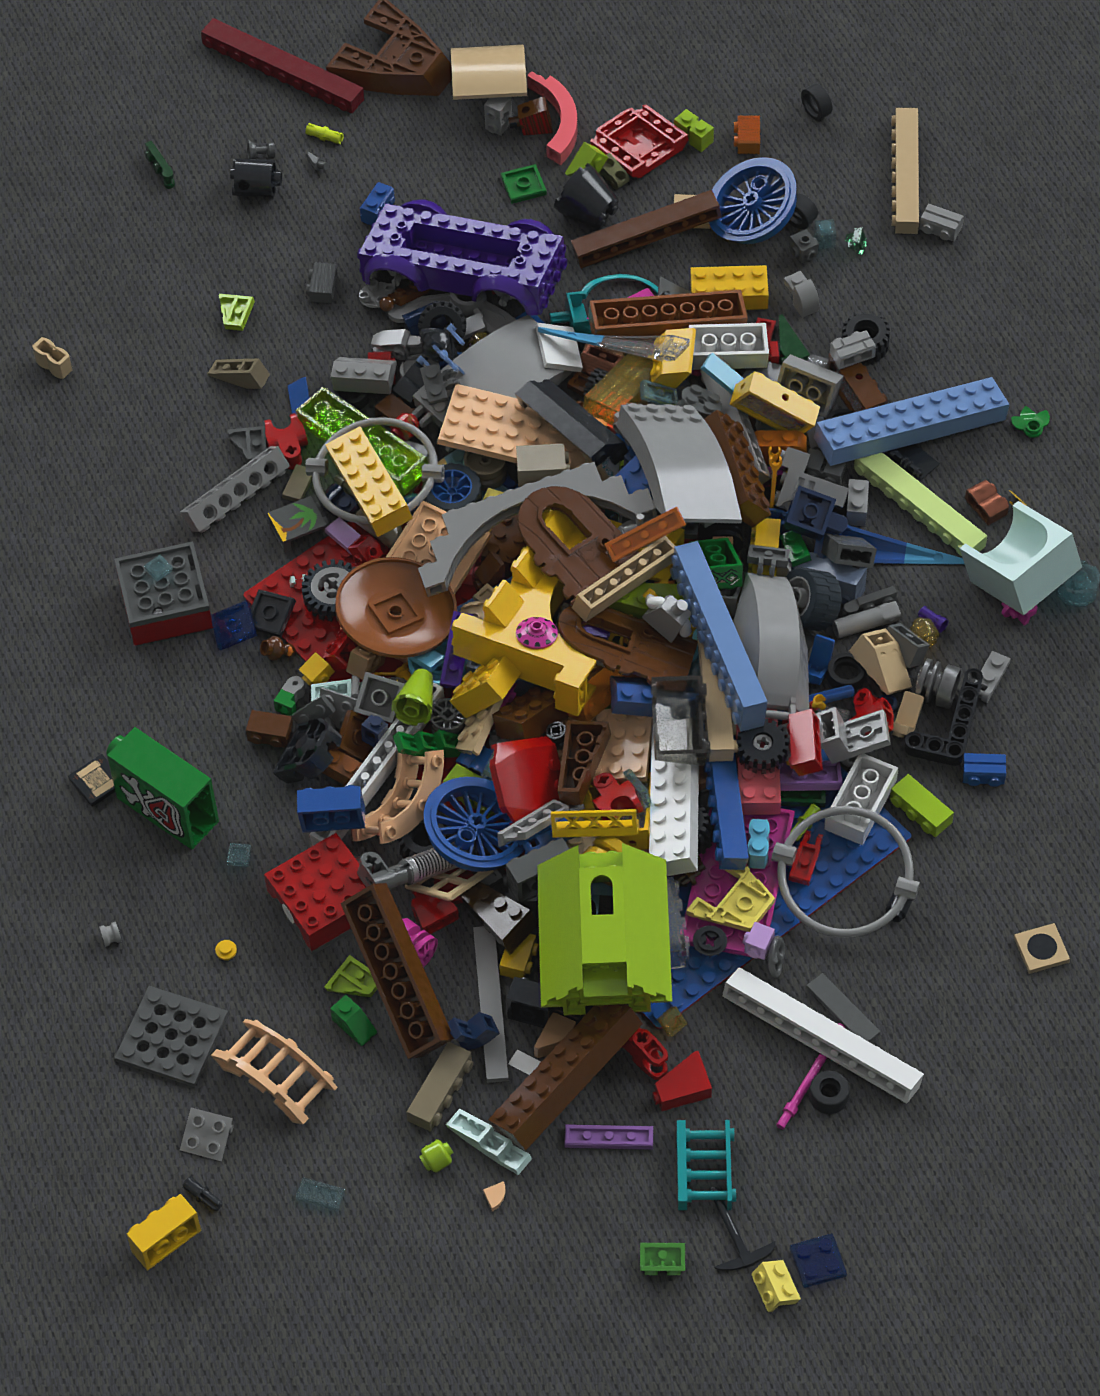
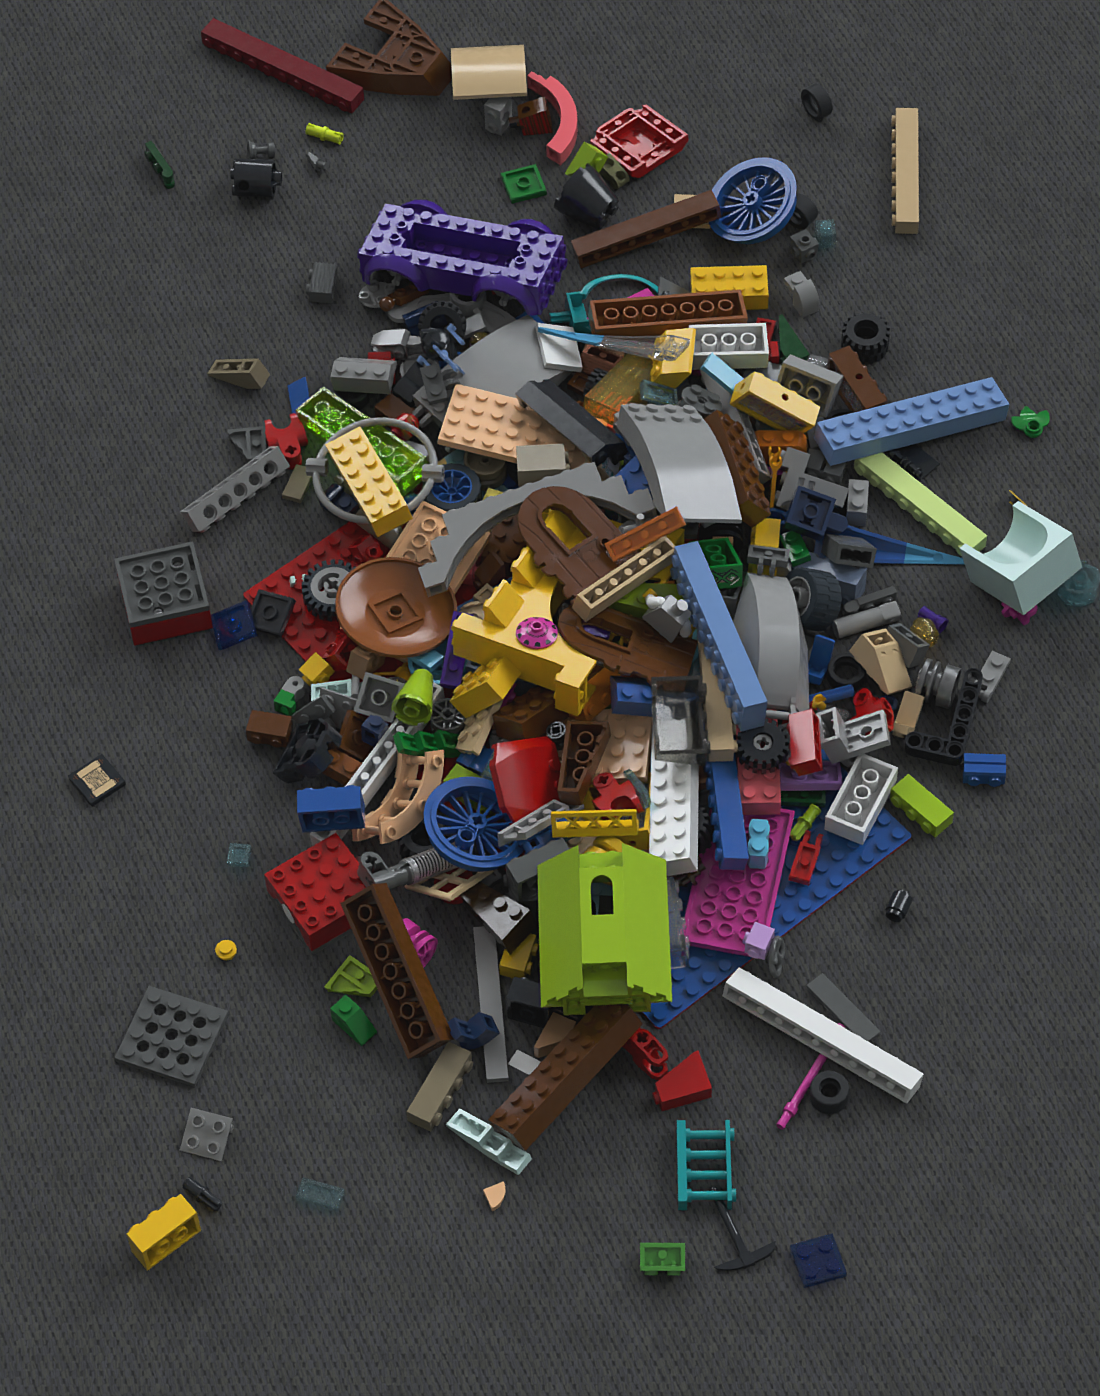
(52, 358): tan brick -> none
(110, 934): light grey wheel -> none
(158, 568): clear light blue tile -> none
(162, 787): green brick -> none
(235, 310): lime wing -> none
(259, 1078): light nougat fence -> none
(275, 649): reddish brown animal -> none
(296, 521): dark grey panel -> none
(342, 533): lavender tile -> none
(376, 200): blue brick -> none
(433, 912): red torso -> none
(436, 1155): lime head -> none
(609, 1136): medium lavender tile -> none
(672, 1021): clear yellow plate -> none
(699, 132): lime piece -> none
(711, 933): black gear -> none
(741, 906): light yellow wing -> none
(747, 134): orange brick -> none
(775, 1284): light yellow bracket -> none
(785, 855): light grey piece -> none
(852, 349): light grey brick -> none
(857, 240): clear green tile -> none
(941, 222): light grey brick -> none
(987, 502): copper brick -> none
(1041, 948): tan tile -> none

